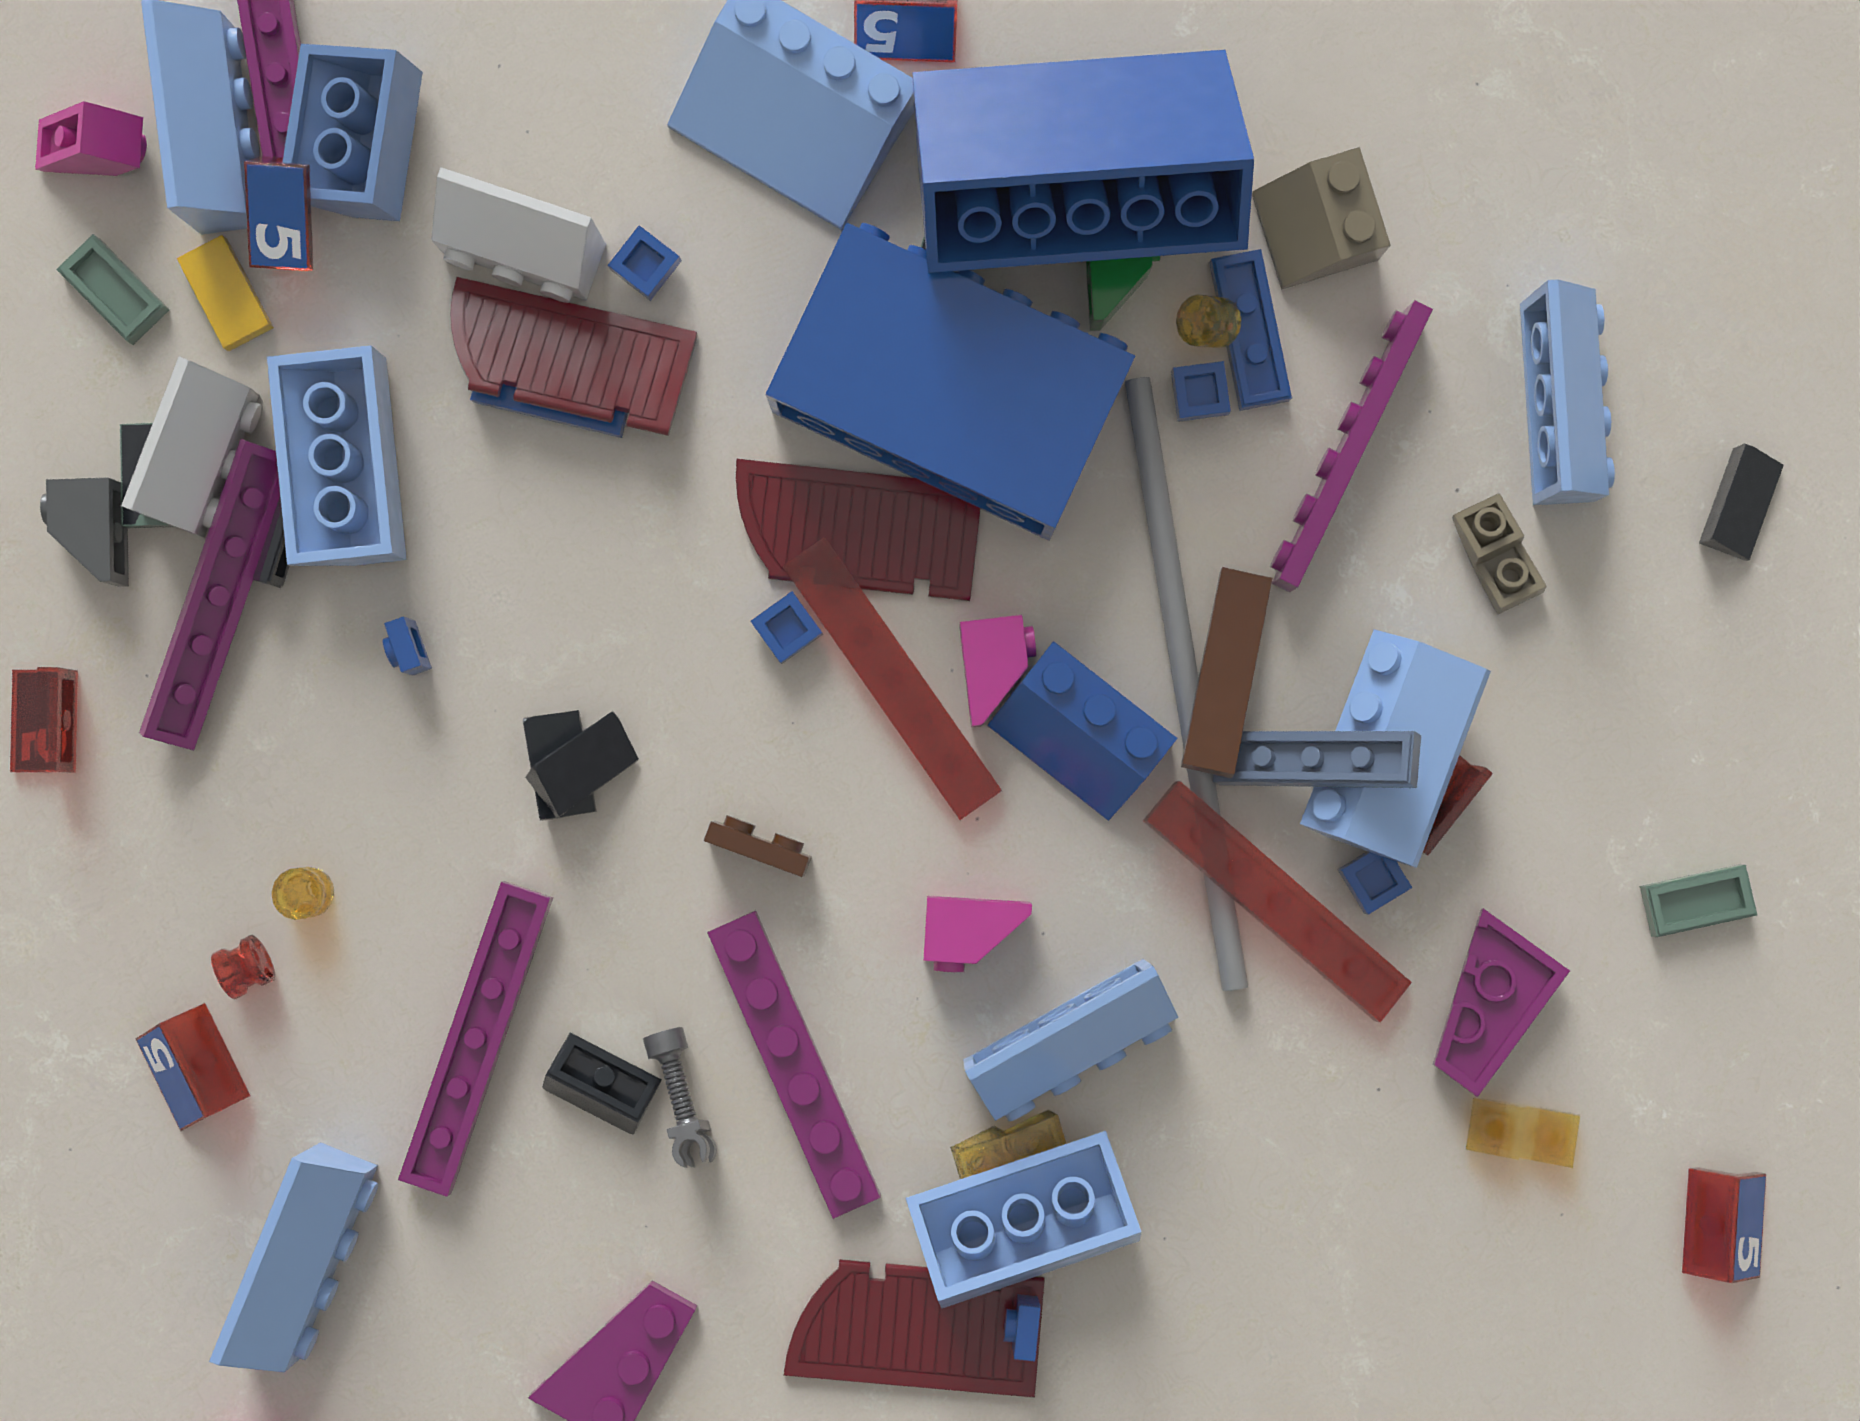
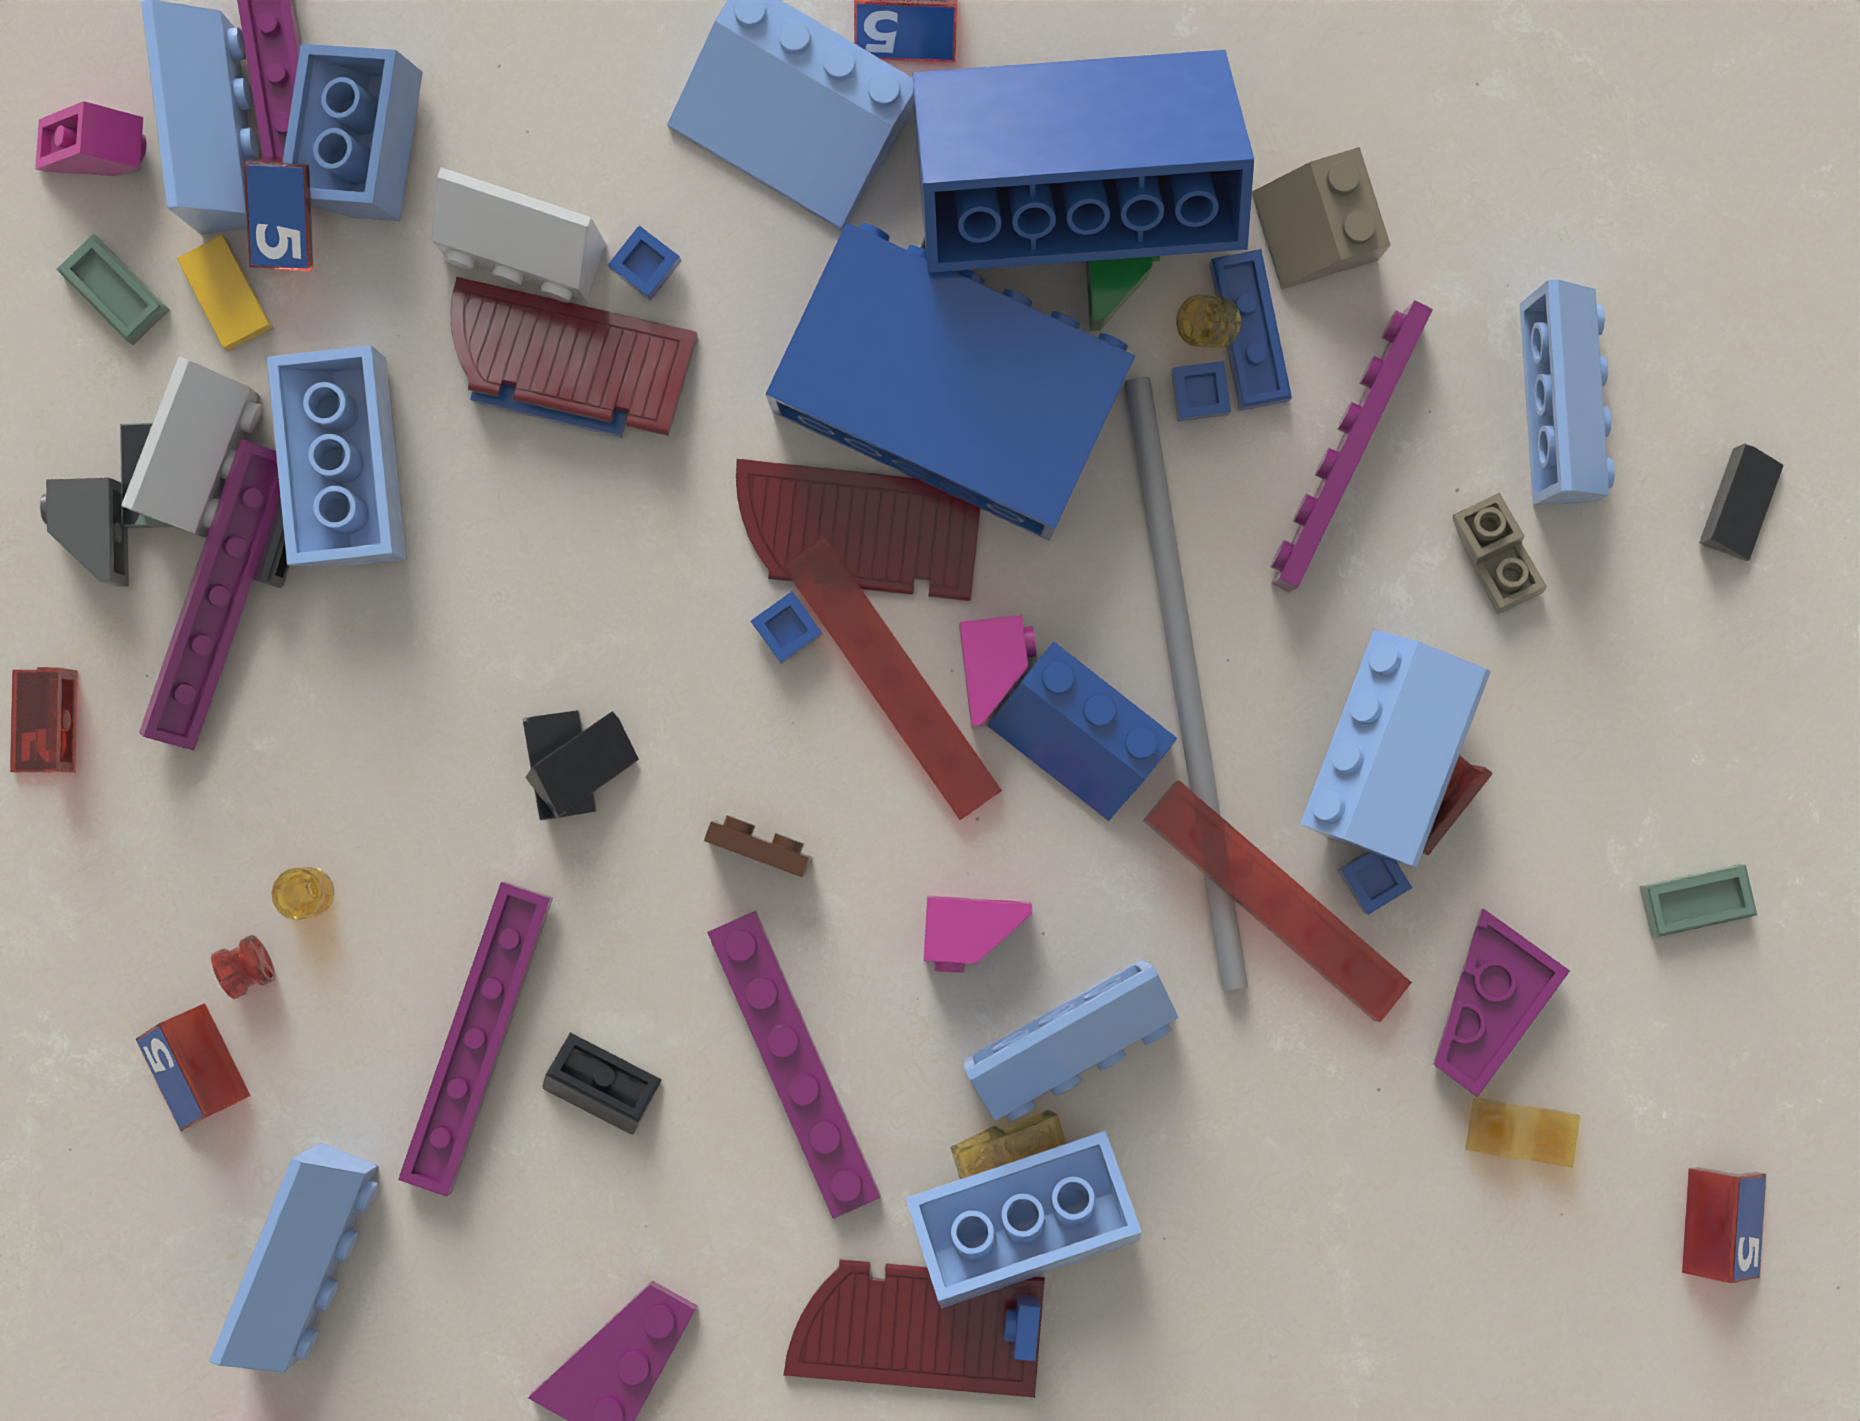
(405, 646): blue plate -> none
(667, 1048): flat silver bar -> none
(1226, 672): reddish brown tile -> none
(1327, 759): sand blue tile -> none

